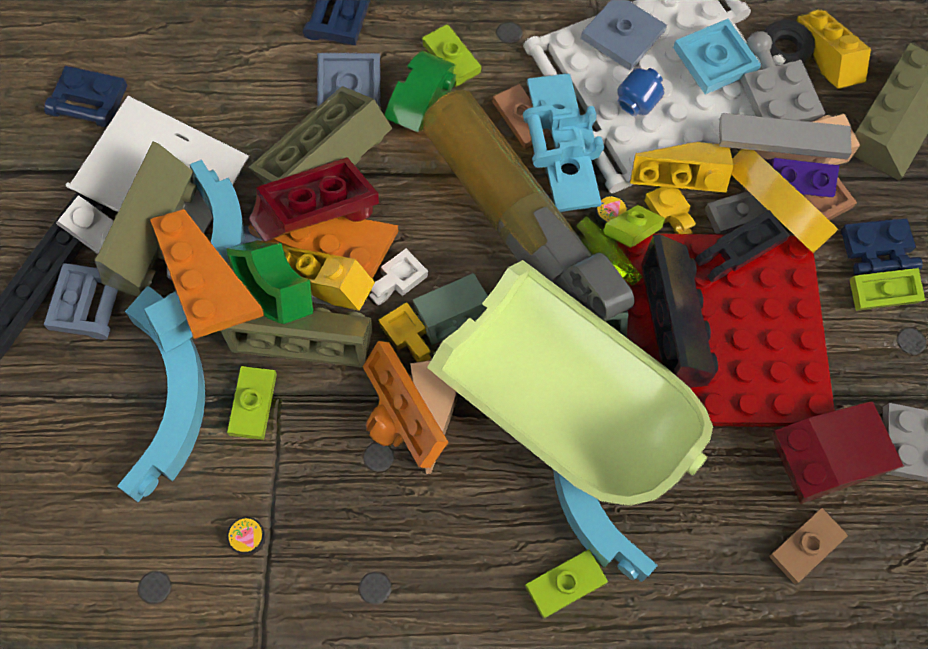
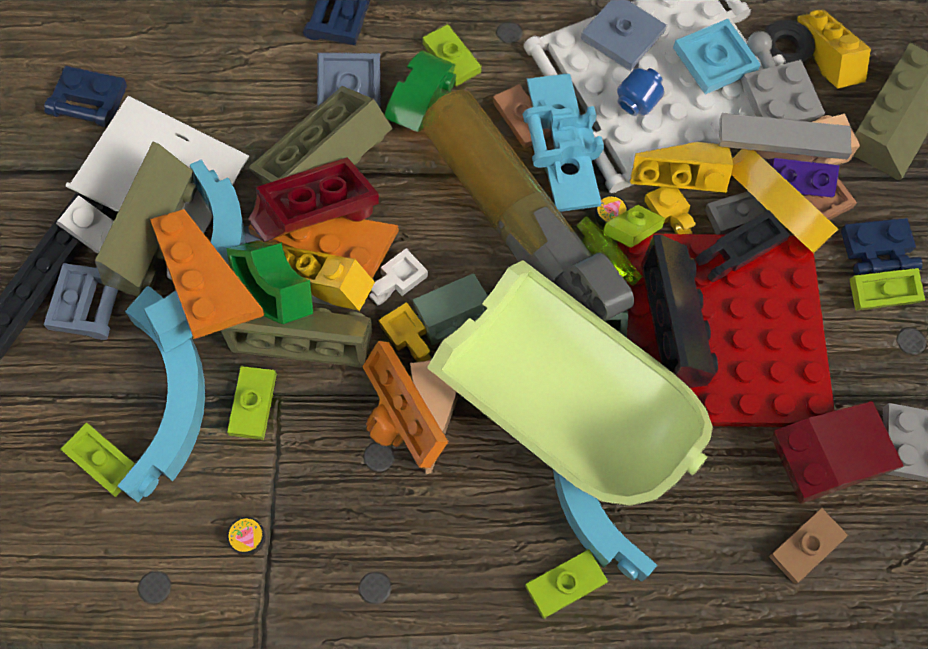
(98, 458): none -> lime plate

